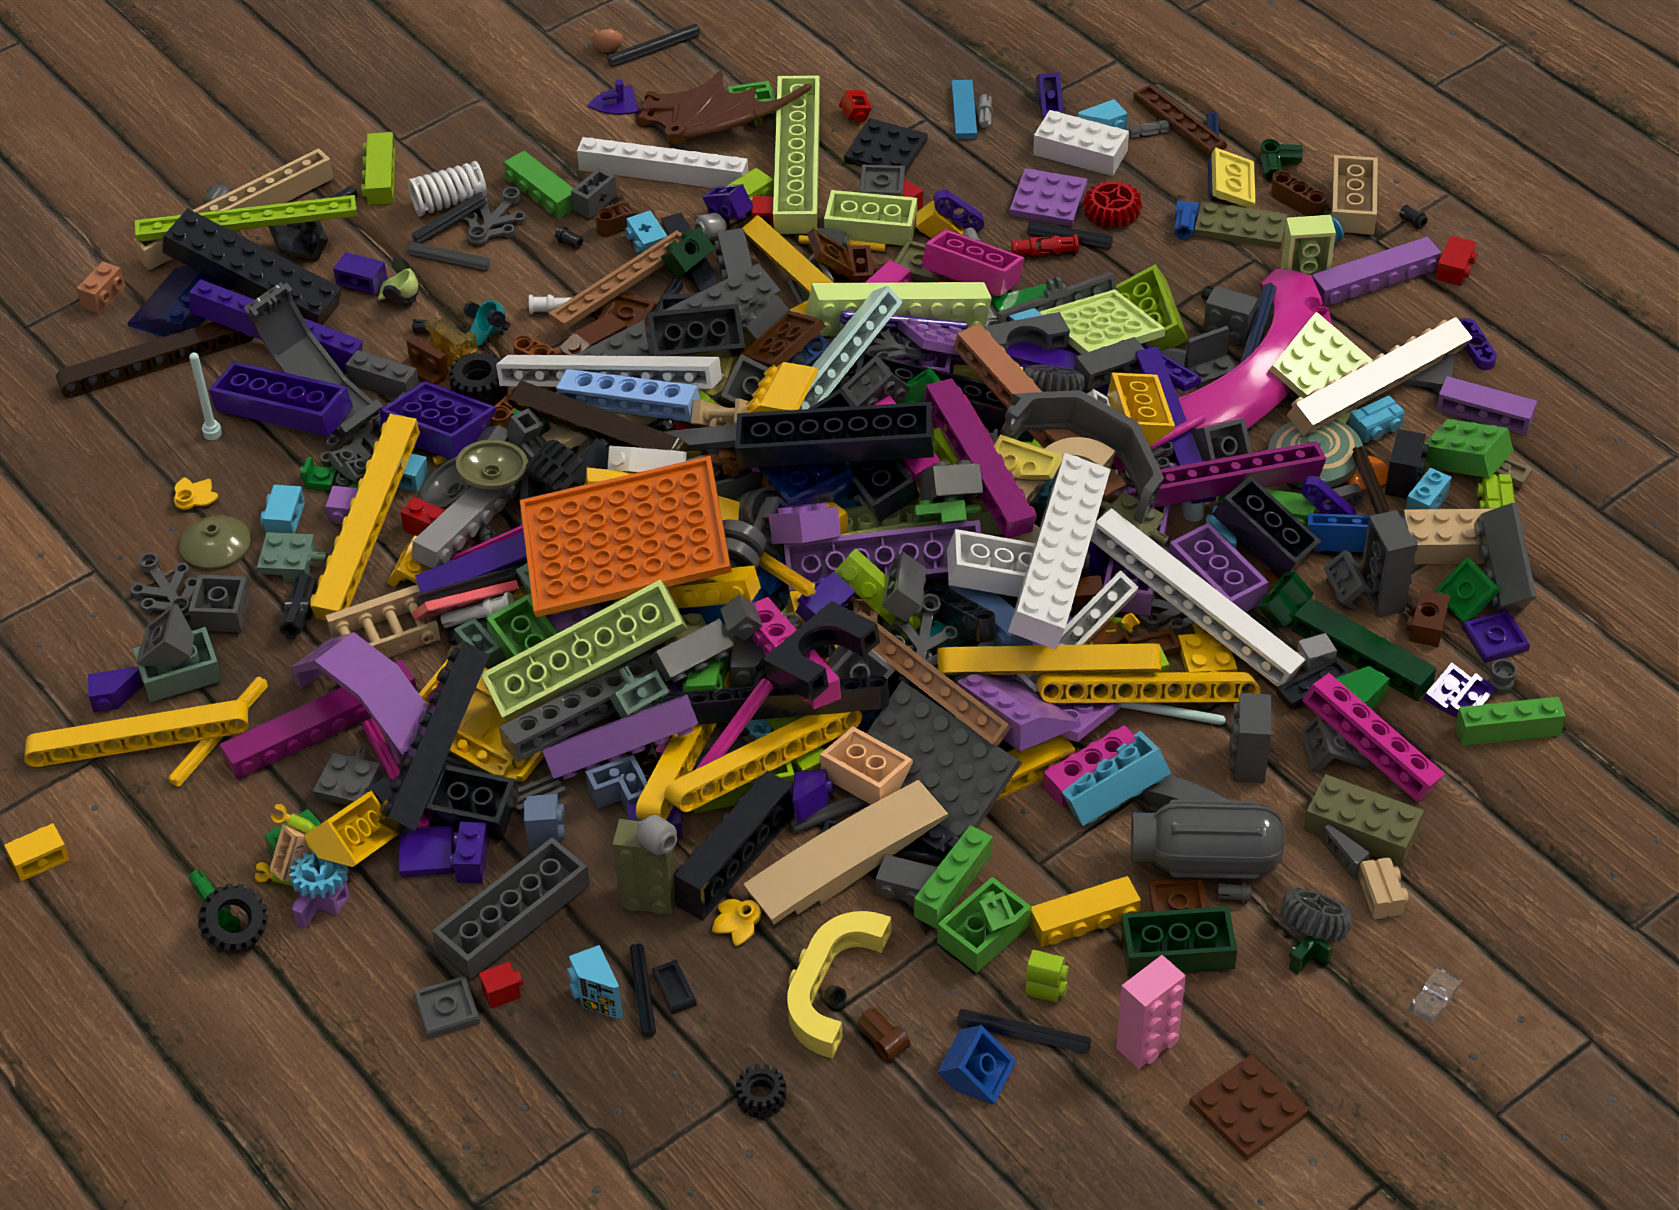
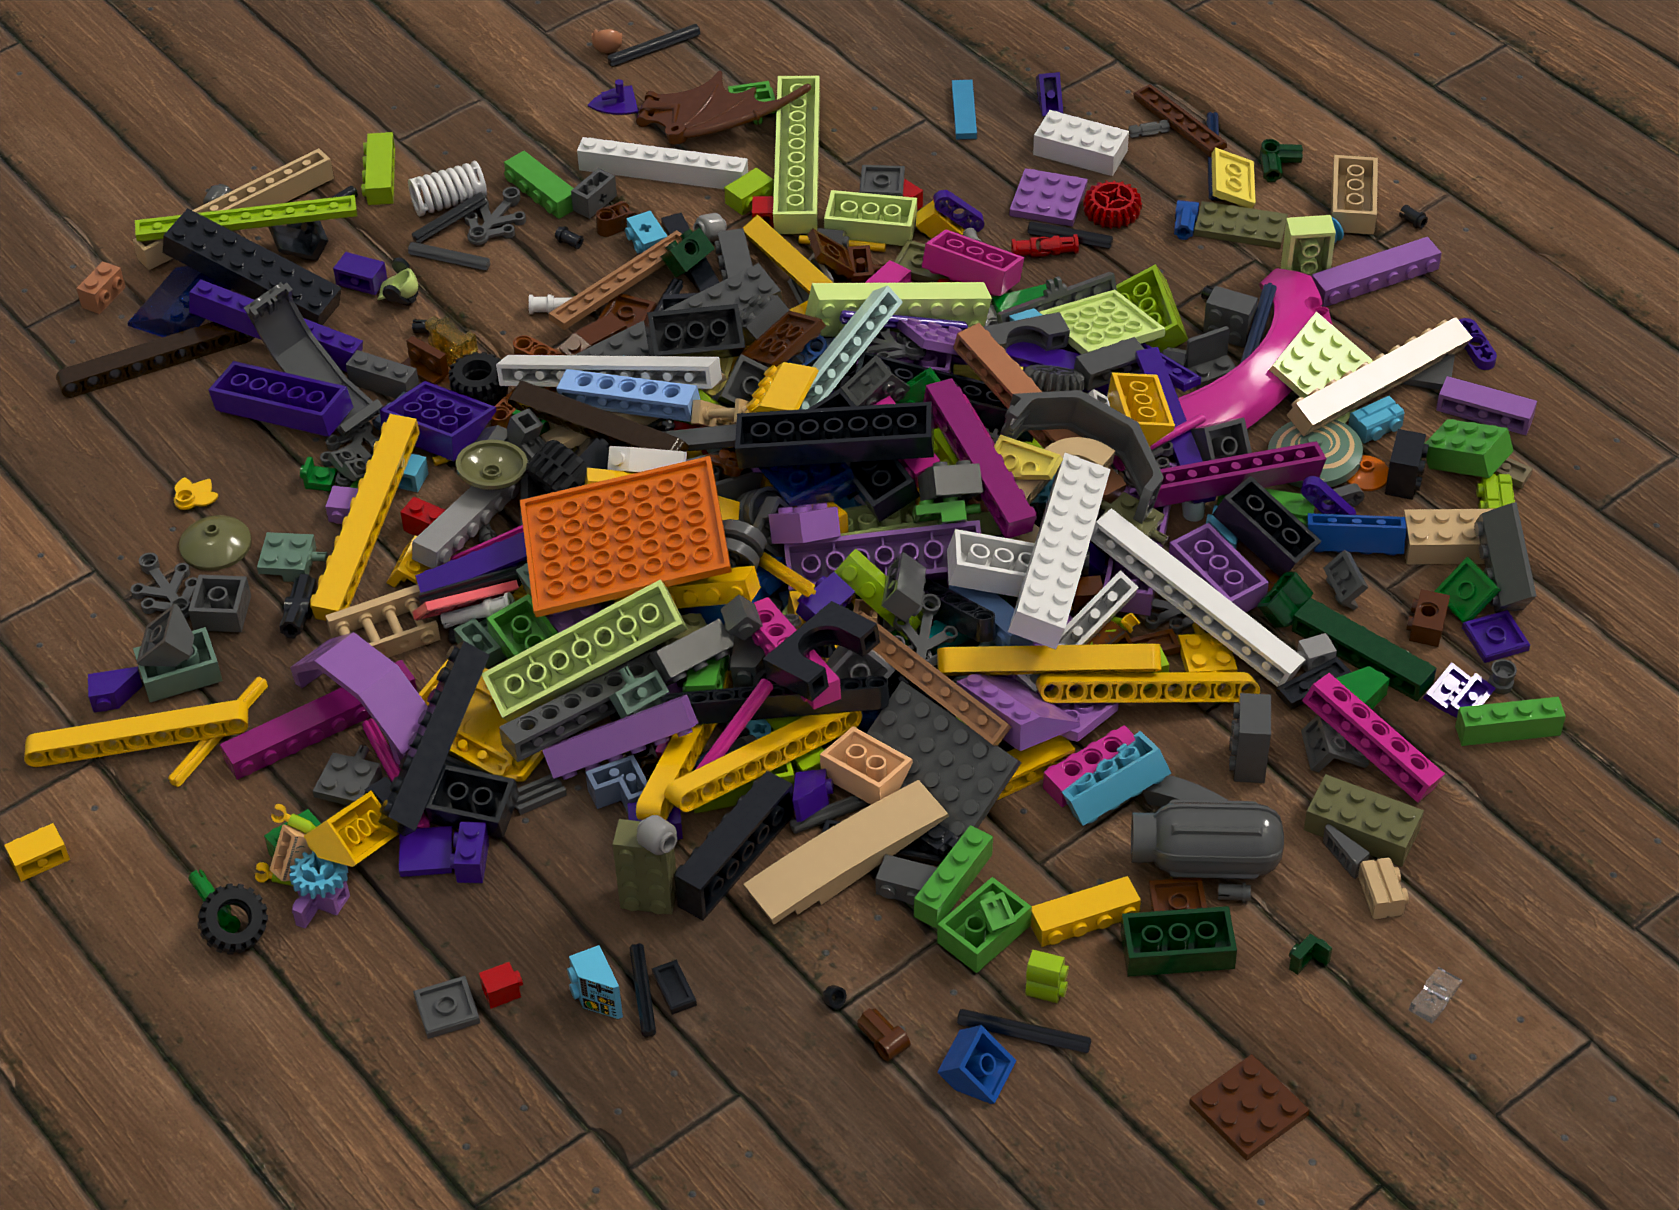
(210, 428): light aqua piece -> none
(283, 509): medium azure brick -> none
(444, 486): dark grey dish -> none
(488, 319): teal cap -> none
(511, 908): dark grey brick -> none
(543, 820): sand blue brick -> none
(728, 201): dark purple brick -> none
(734, 920): yellow plate -> none
(761, 1104): black tyre -> none
(842, 932): light yellow arch -> none
(855, 110): red brick -> none
(885, 145): black plate -> none
(985, 110): light grey axle -> none
(1107, 113): medium azure slope -> none
(1150, 1012): bright pink brick -> none
(1175, 712): light aqua piece -> none
(1298, 194): reddish brown beam -> none
(1316, 914): dark grey gear -> none
(1370, 480): dark brown axle -> none
(1388, 563): dark grey brick -> none
(1430, 491): medium azure brick -> none
(1456, 260): red brick -> none

